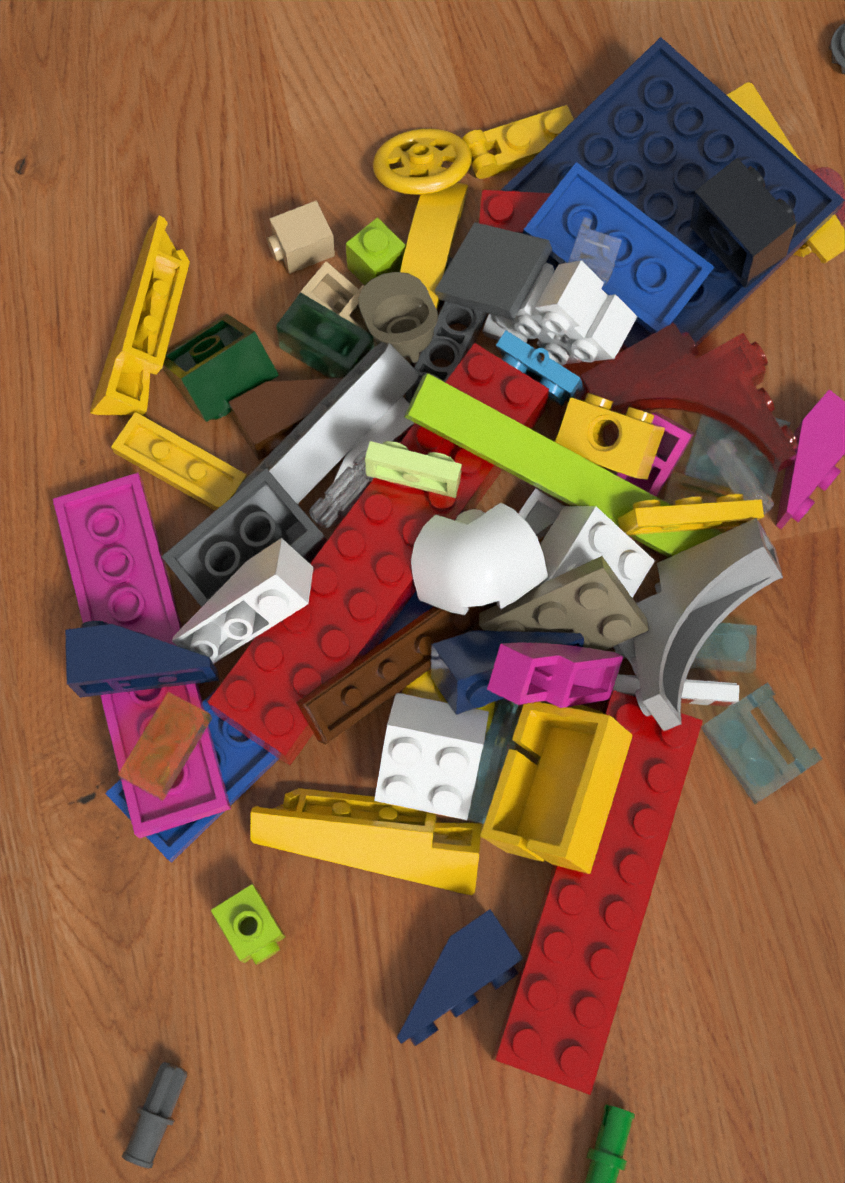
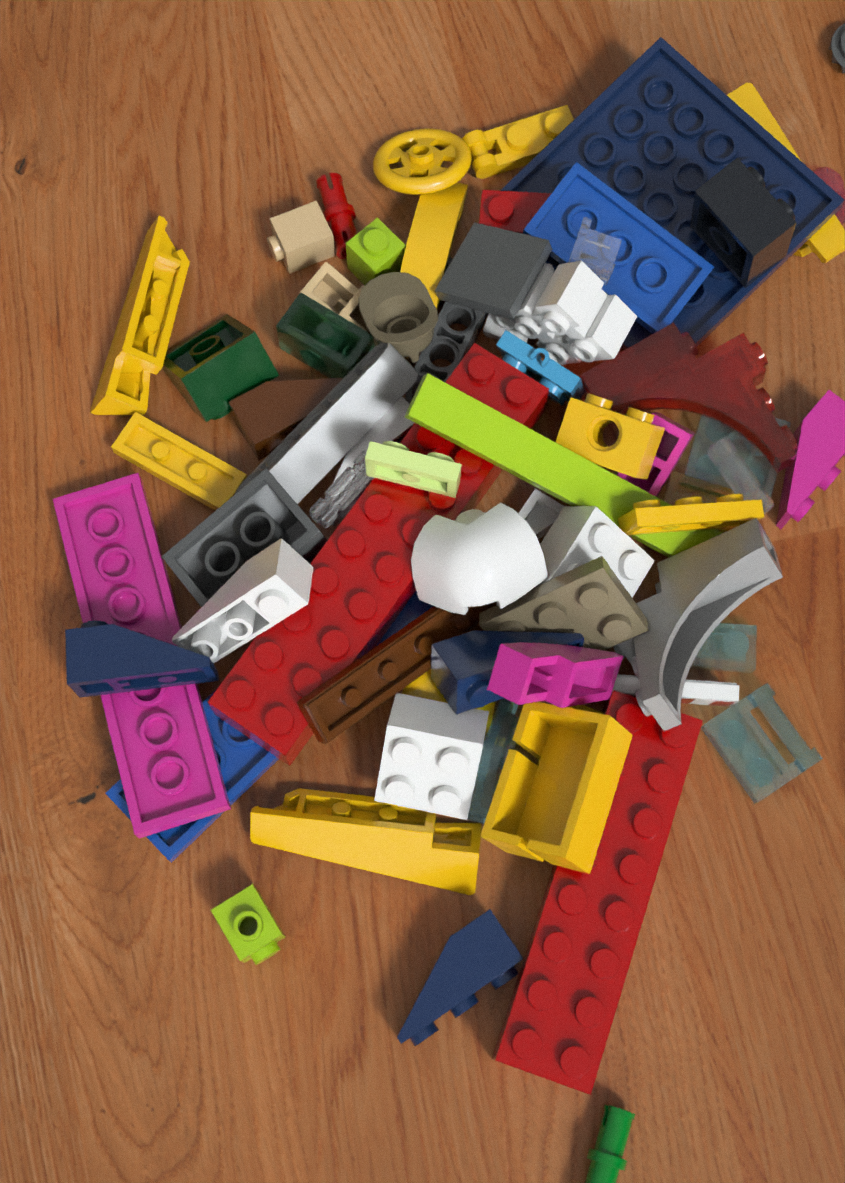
(155, 1115): dark grey axle -> none
(165, 746): plate -> none
(337, 212): none -> red pin

